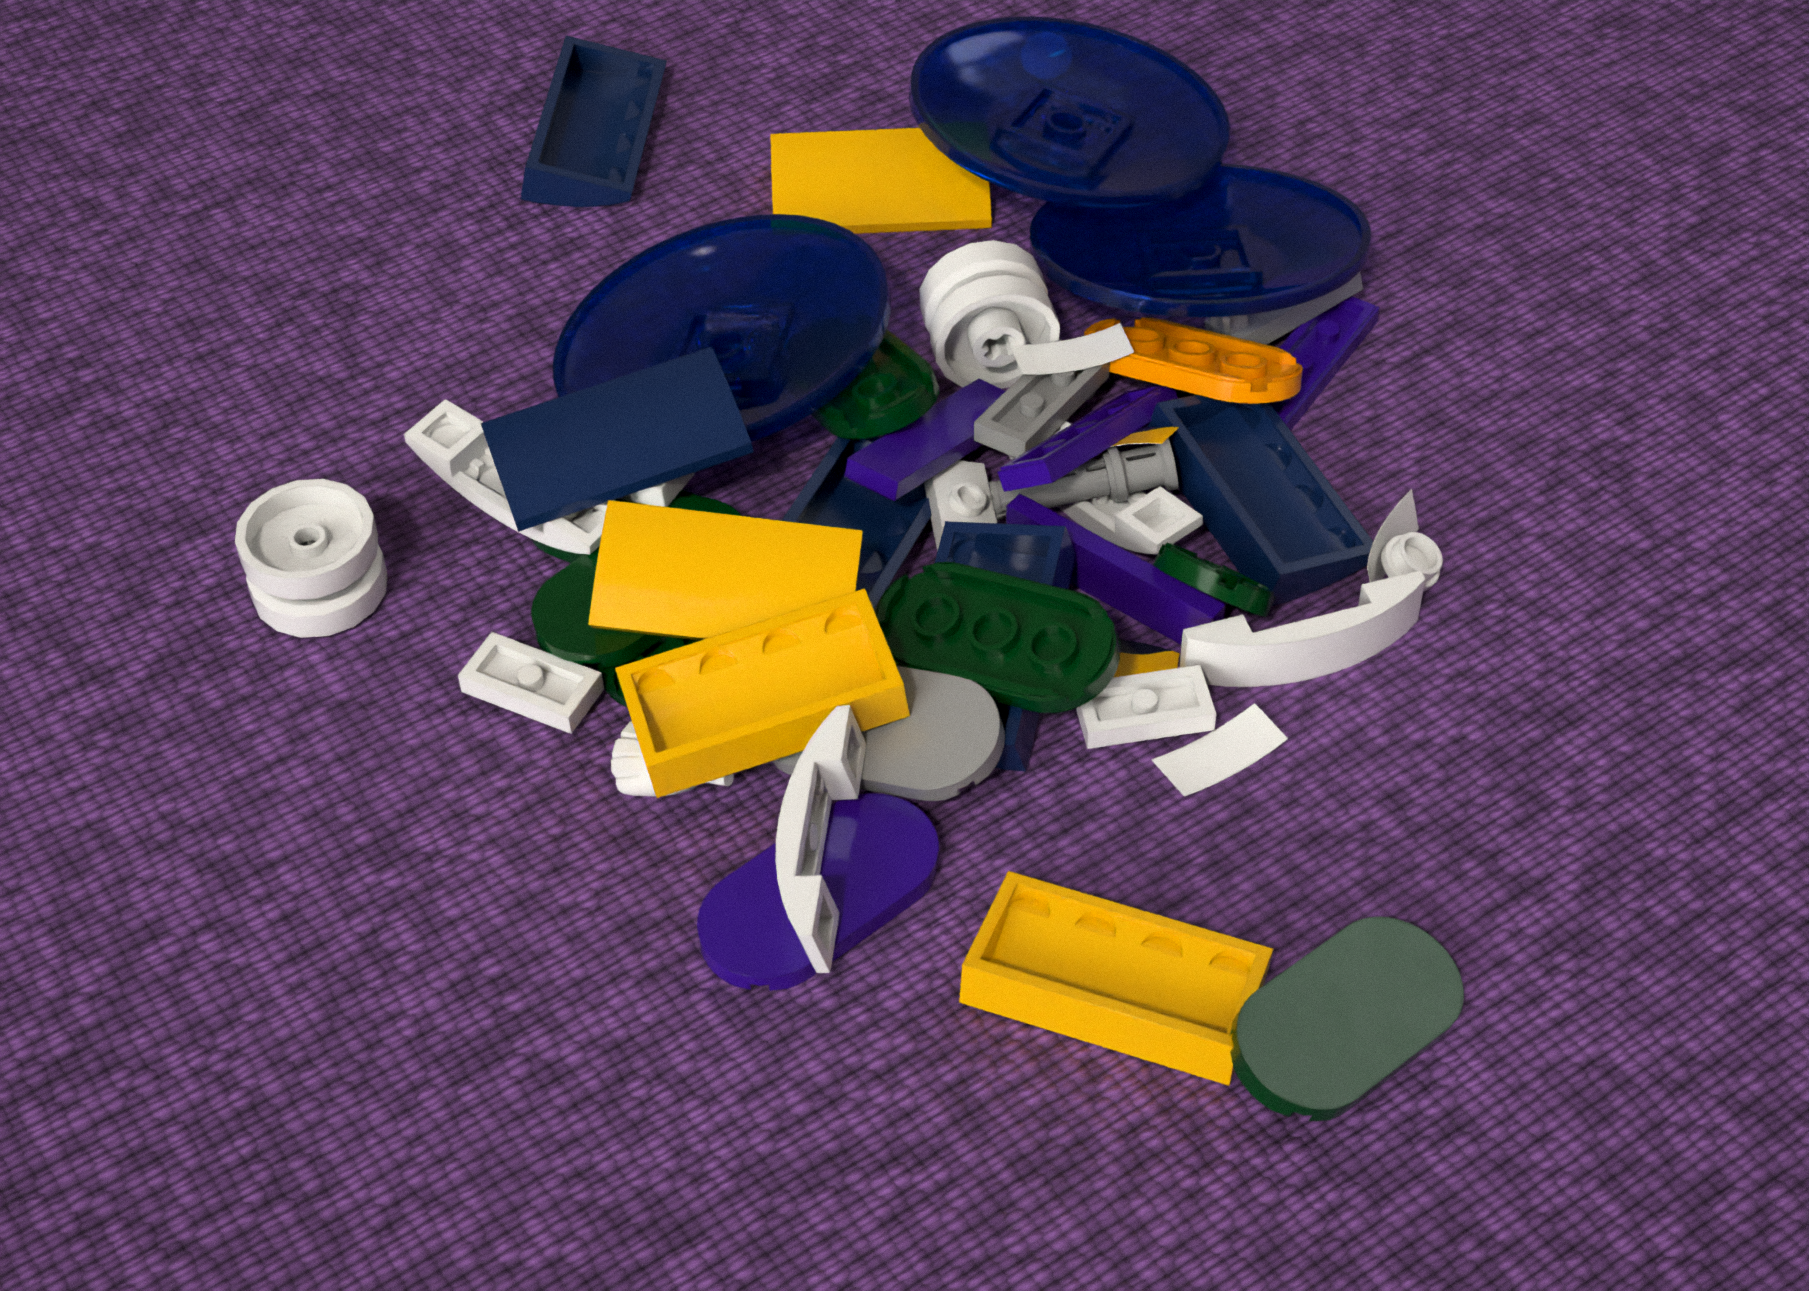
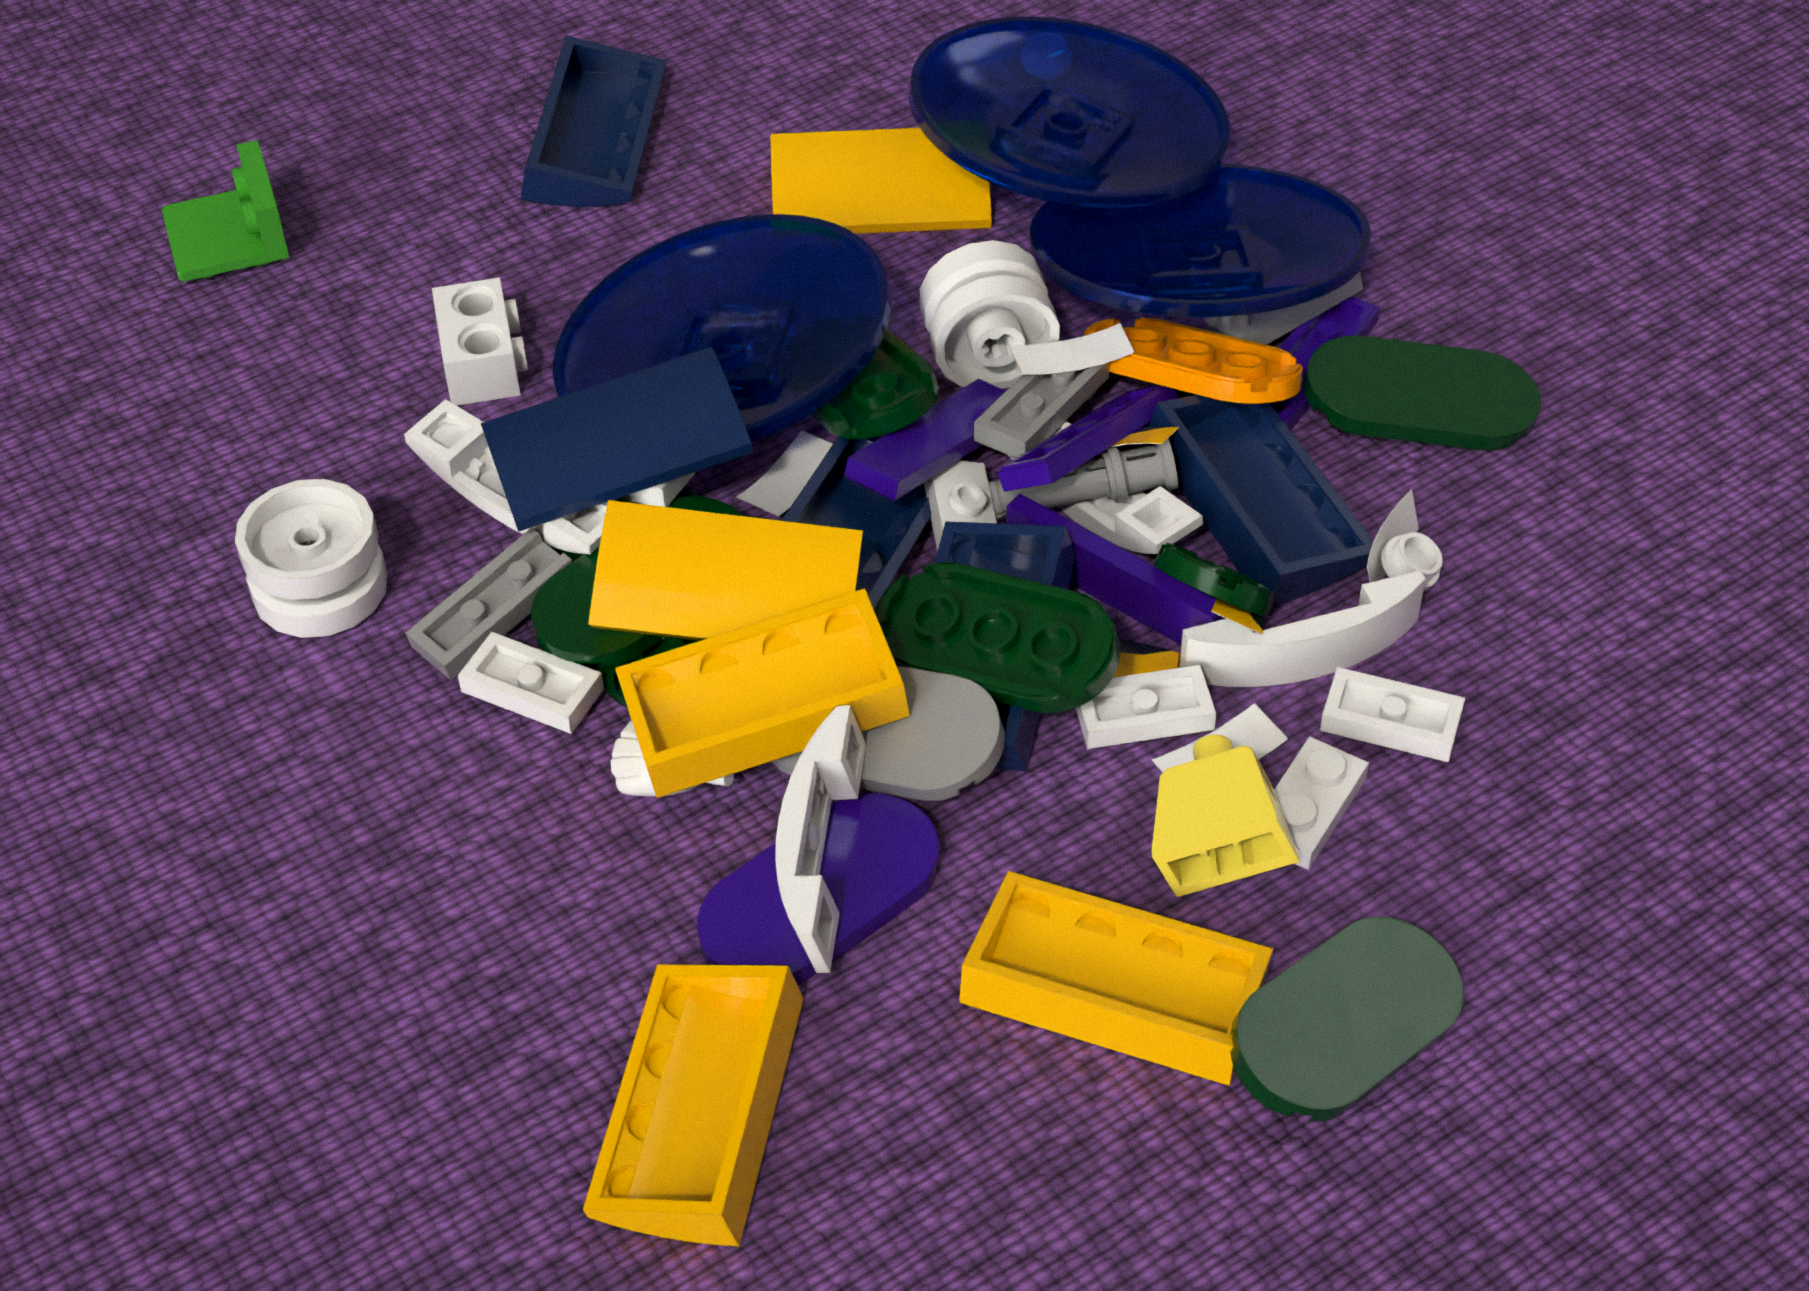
(229, 227): none -> bright green bracket
(477, 343): none -> white brick
(486, 603): none -> light grey hinge
(696, 1102): none -> yellow slope
(788, 476): none -> white sticker
(1218, 819): none -> light yellow torso
(1242, 617): none -> yellow sticker
(1317, 795): none -> white plate
(1392, 714): none -> white plate
(1422, 392): none -> dark green tile

